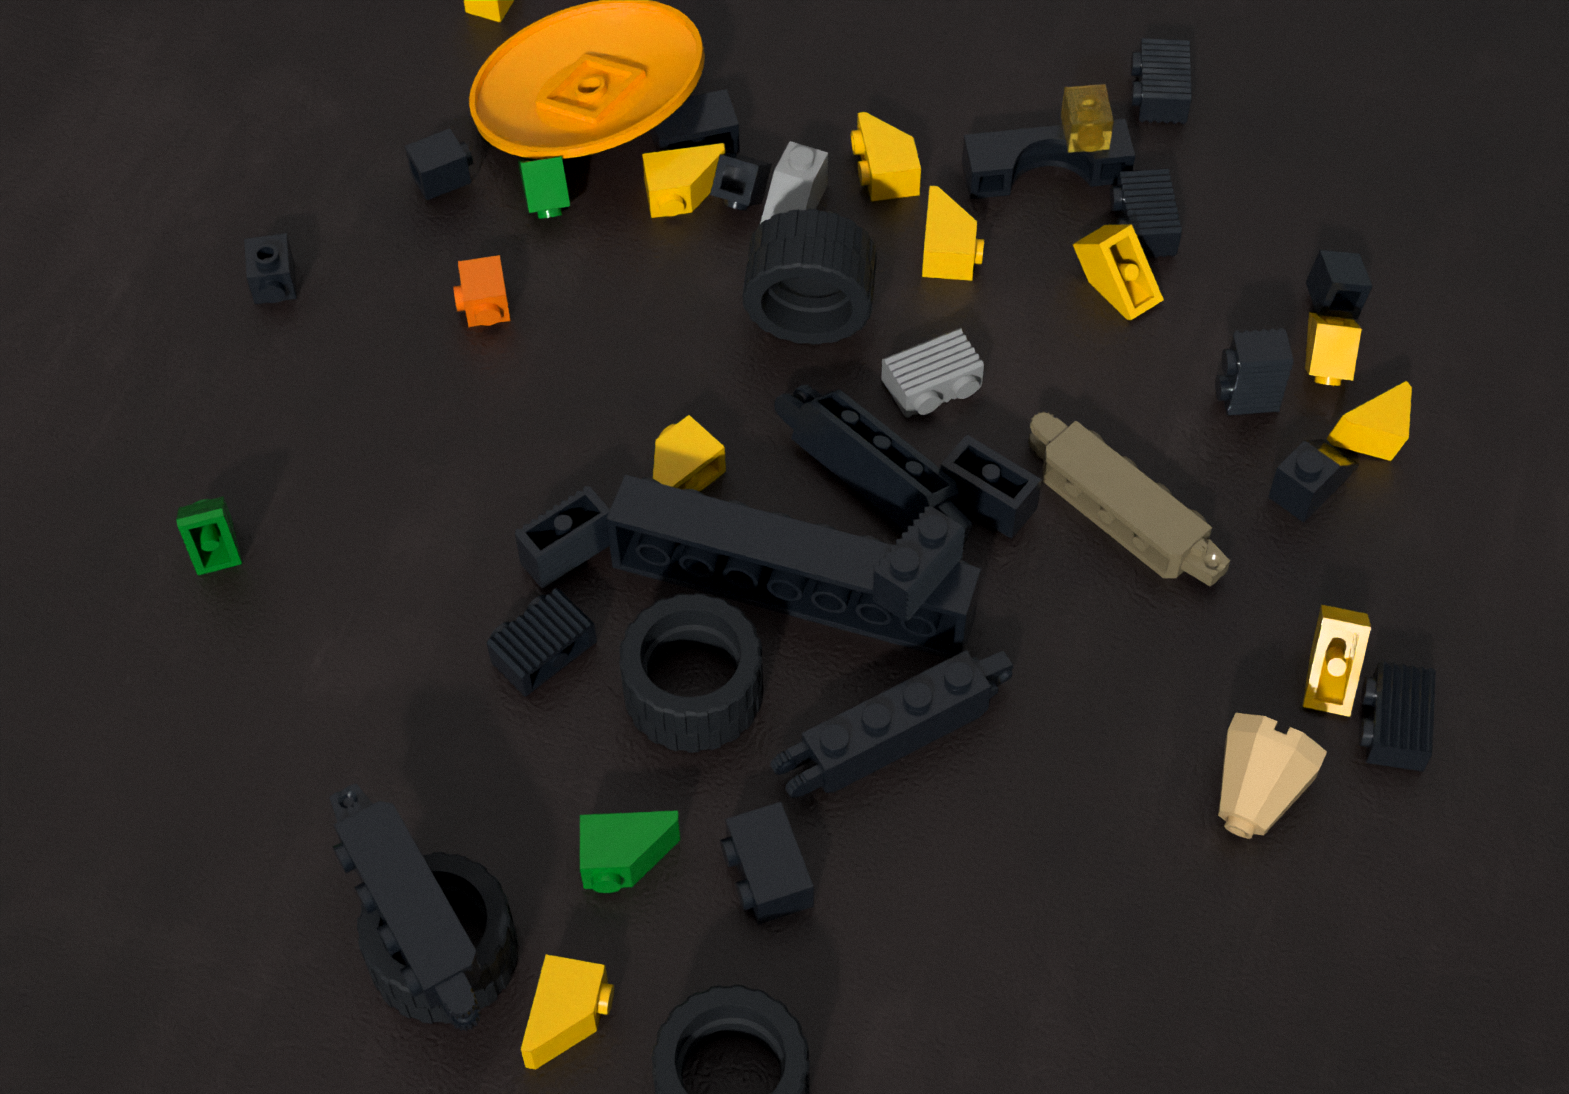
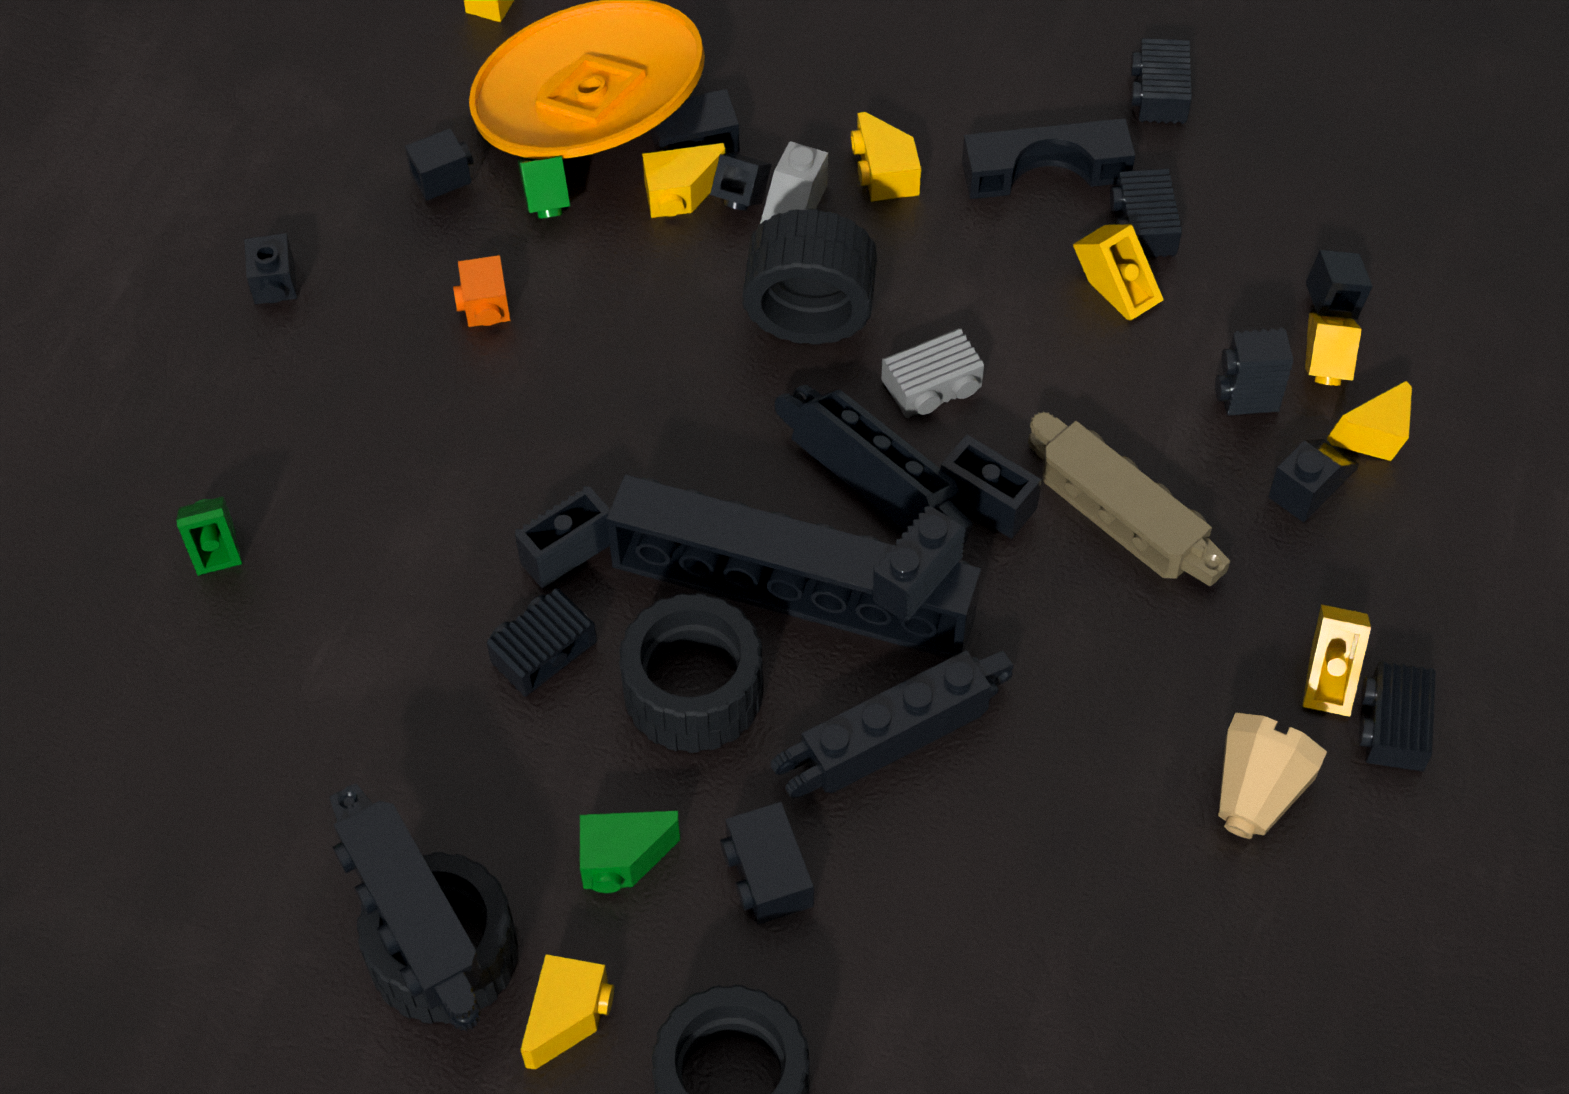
(688, 456): yellow slope -> none
(950, 239): yellow slope -> none
(1083, 126): clear yellow brick -> none

